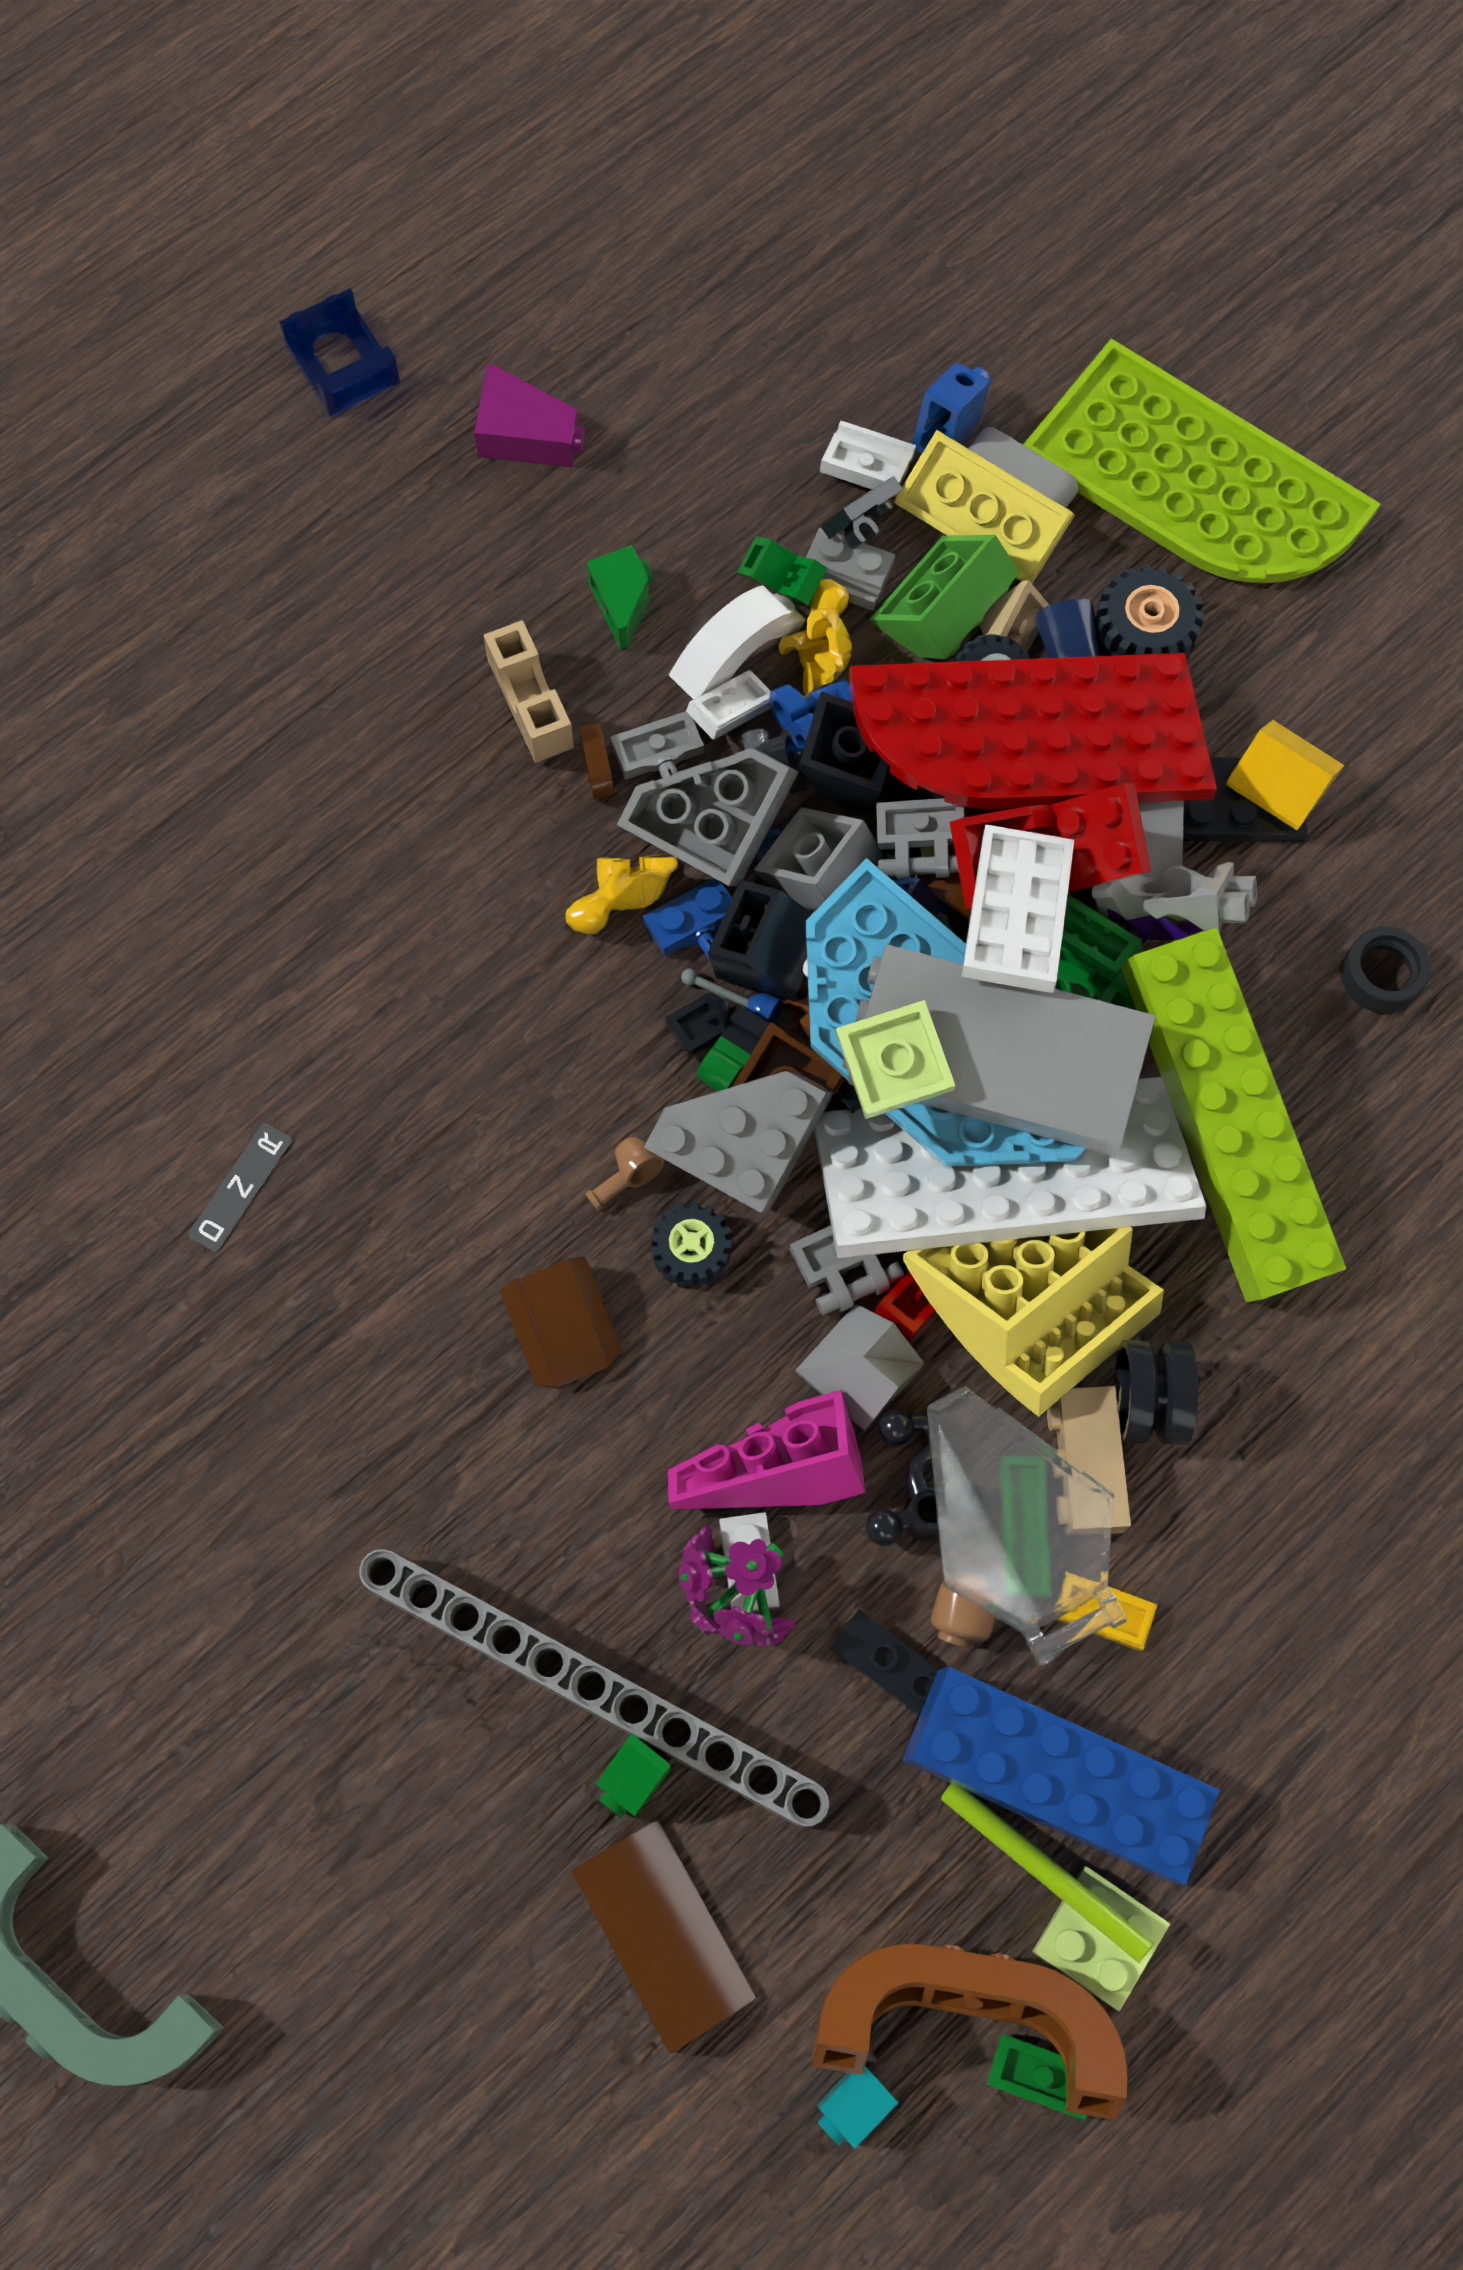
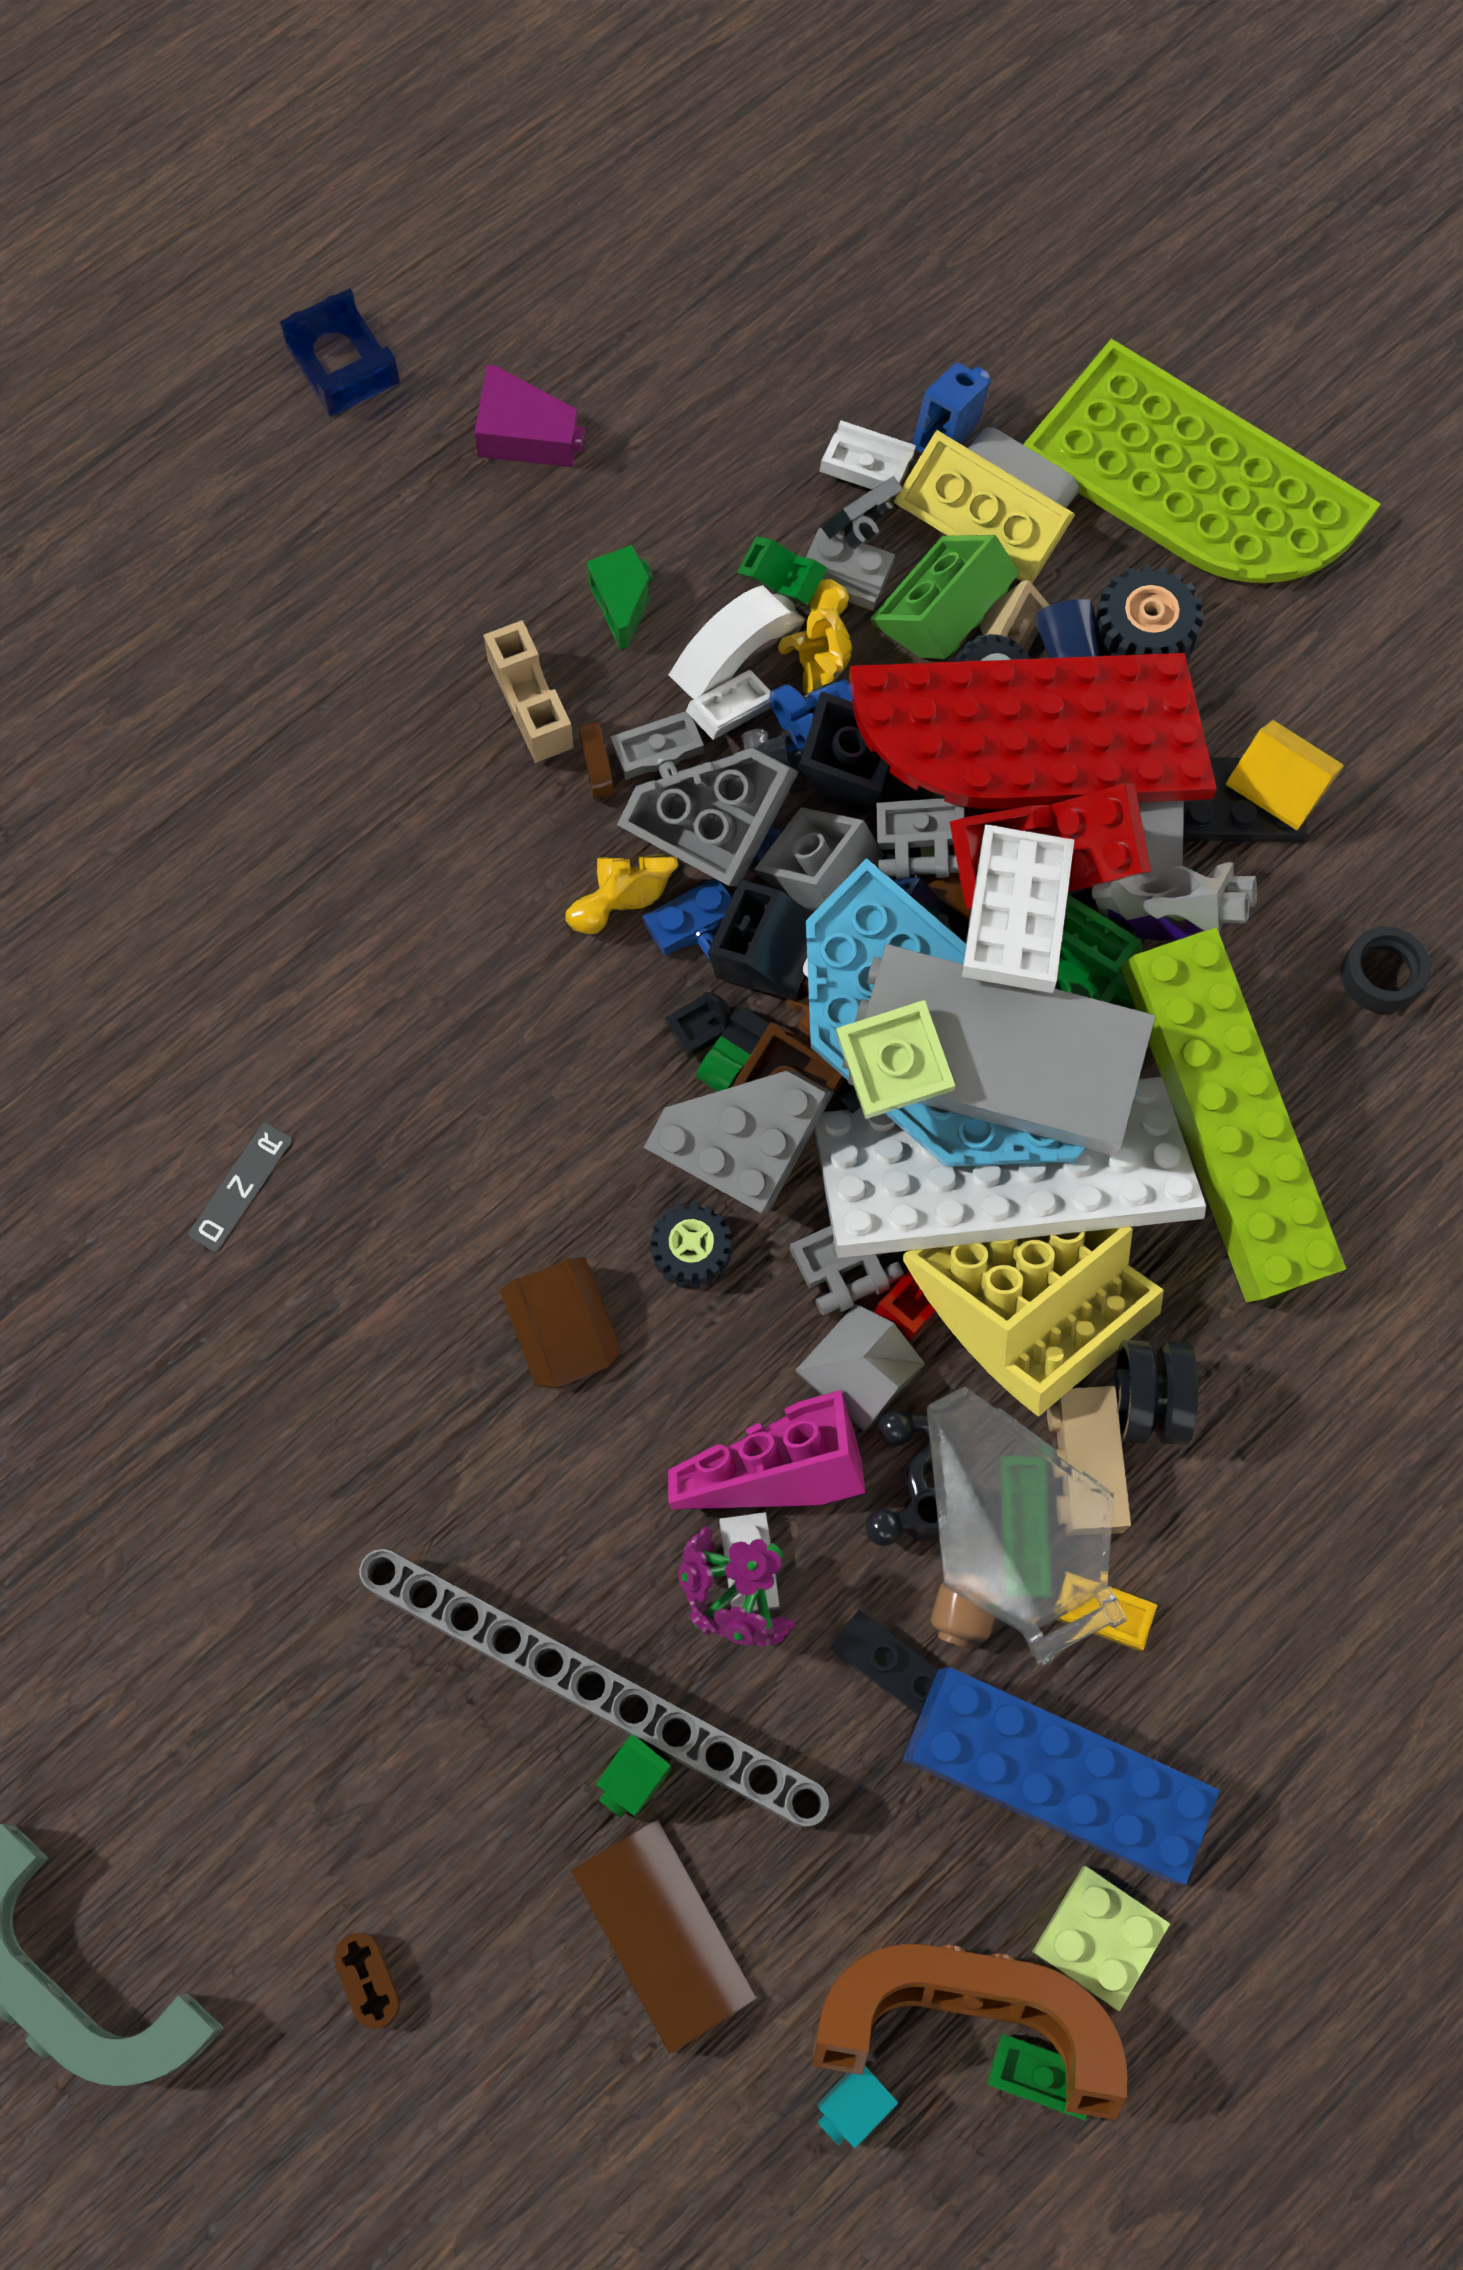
(355, 1984): none -> reddish brown beam
(635, 1167): medium nougat bar -> none
(762, 1004): hinge -> none
(1048, 1872): lime piece -> none

